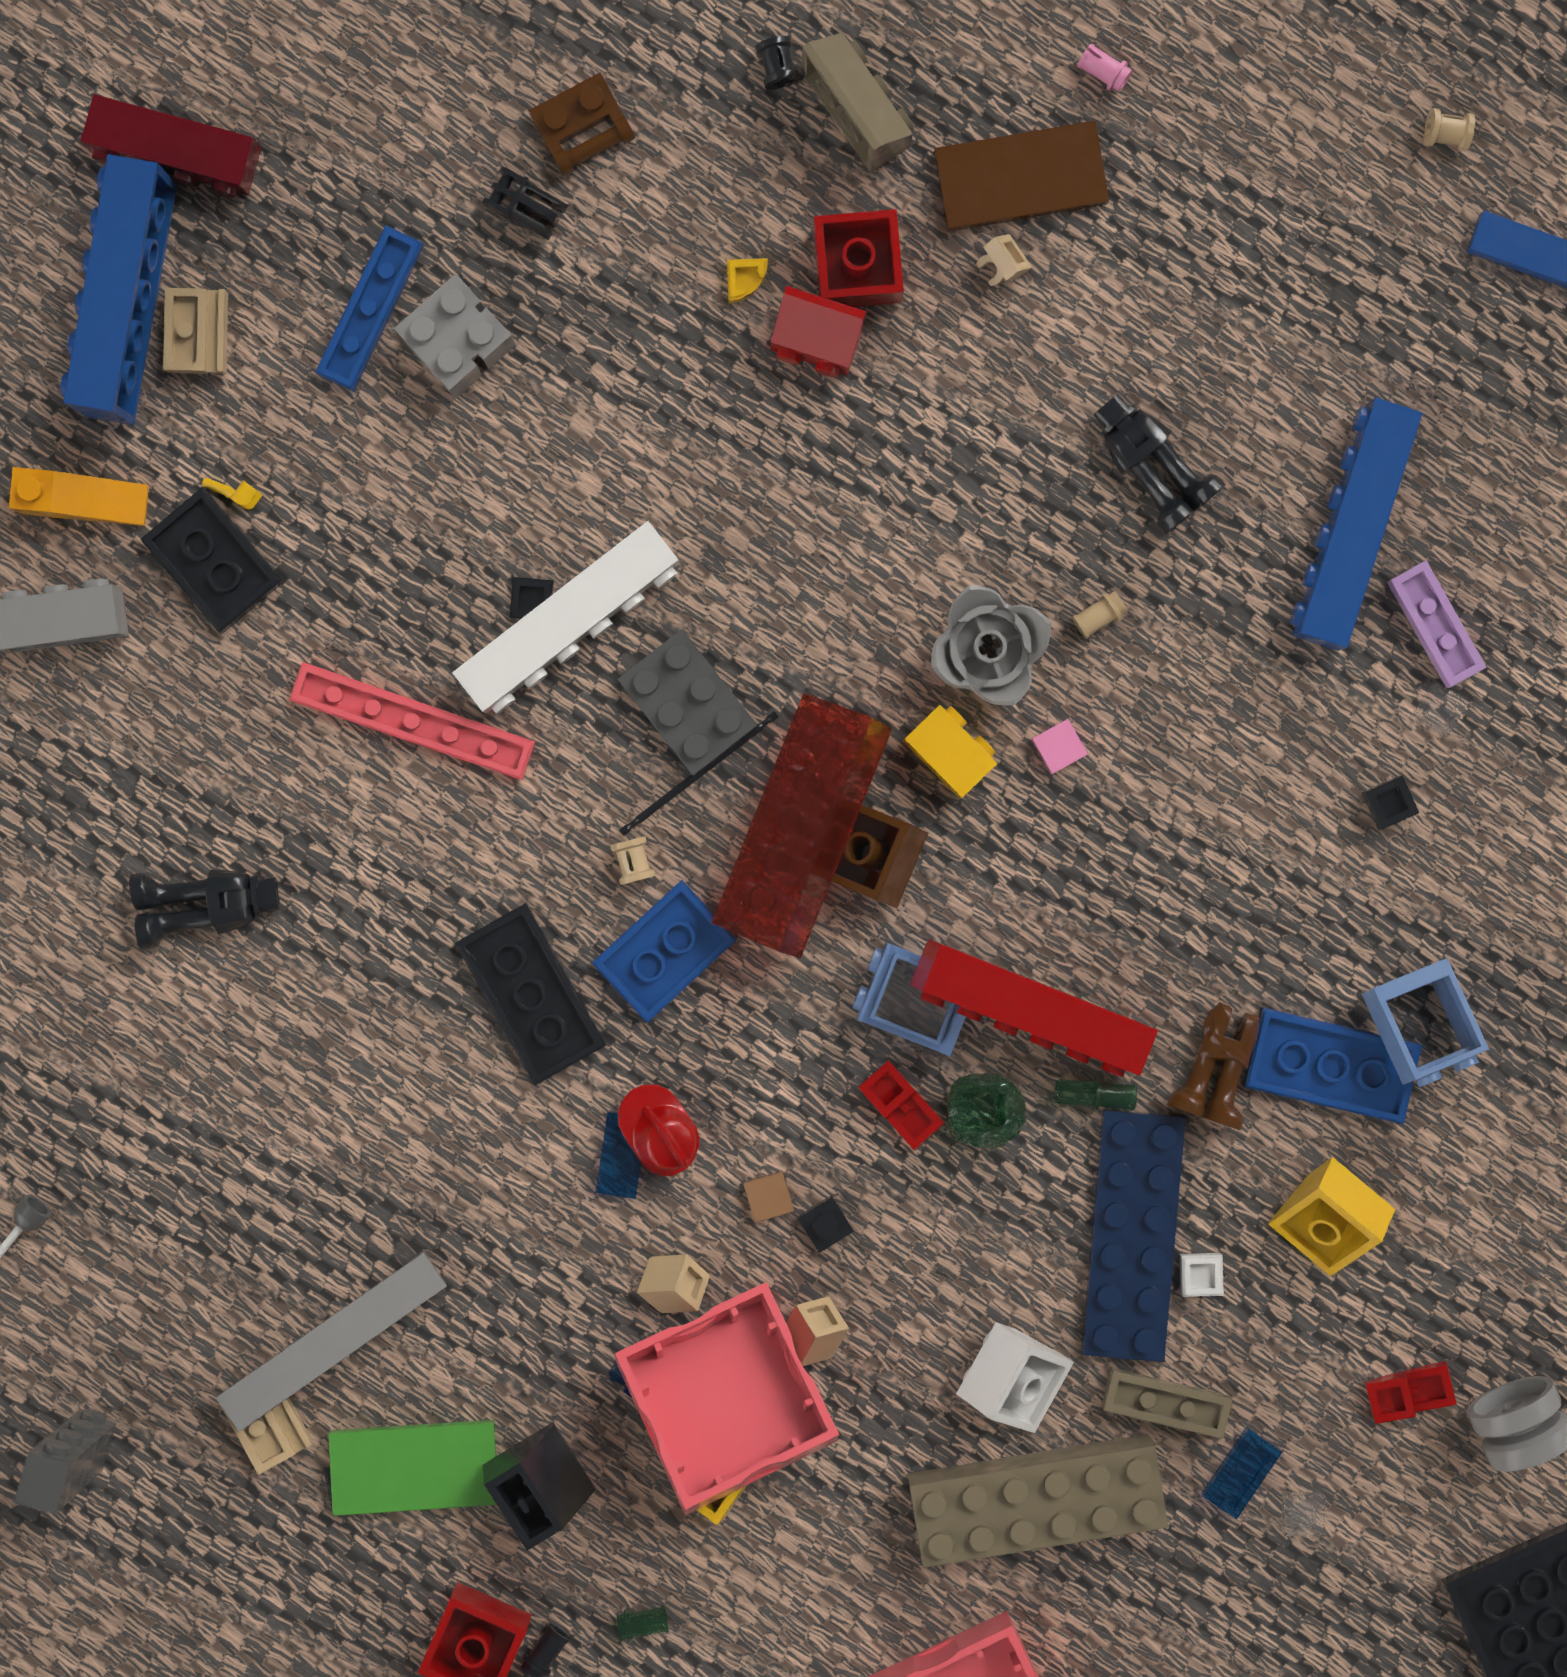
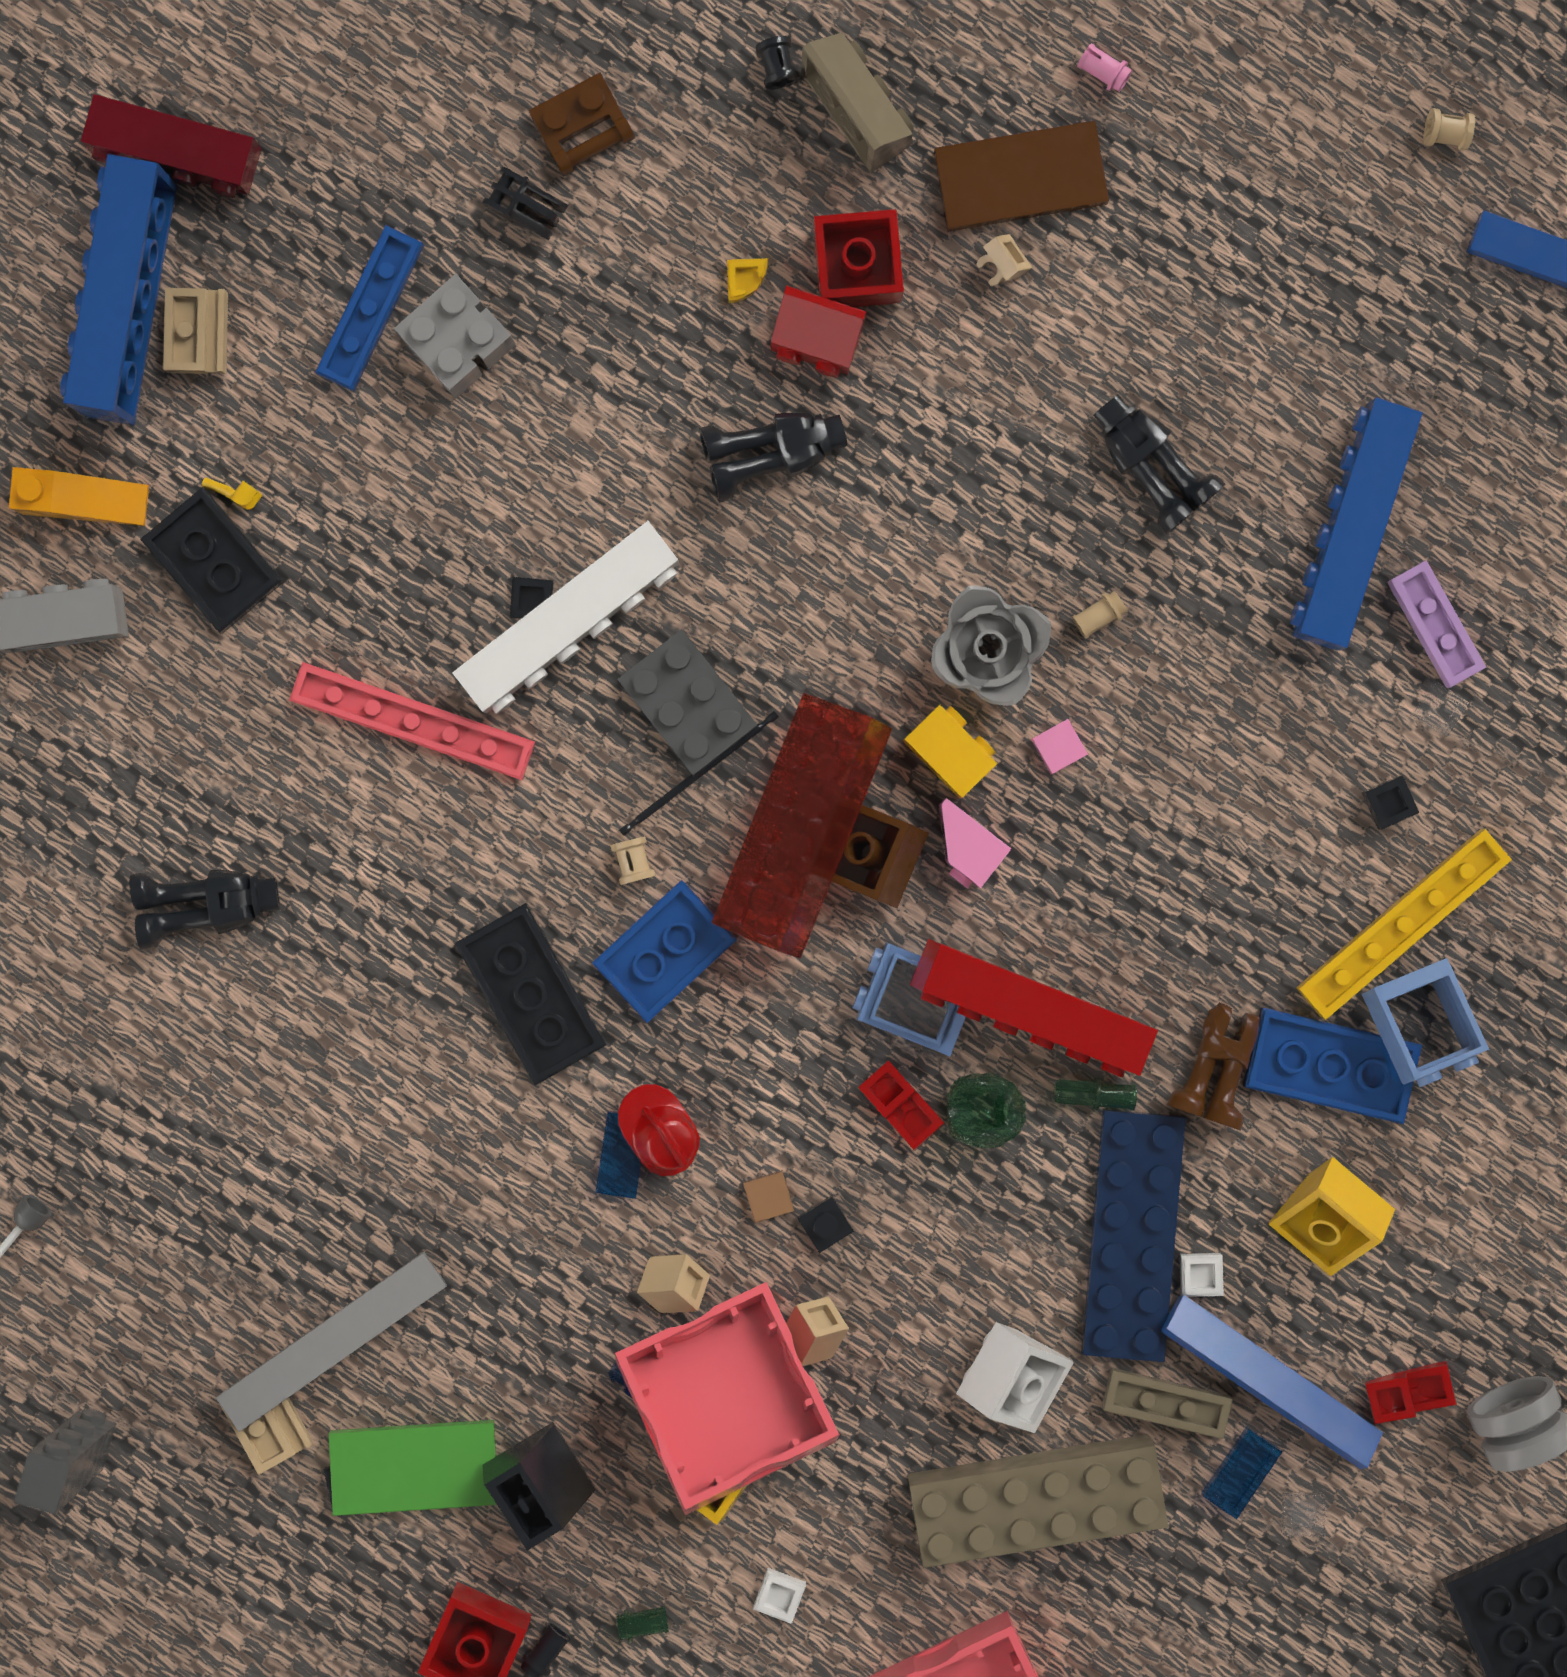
(779, 1595): none -> white tile
(799, 444): none -> black piece
(969, 846): none -> bright pink slope
(1272, 1382): none -> tile
(1403, 923): none -> yellow plate

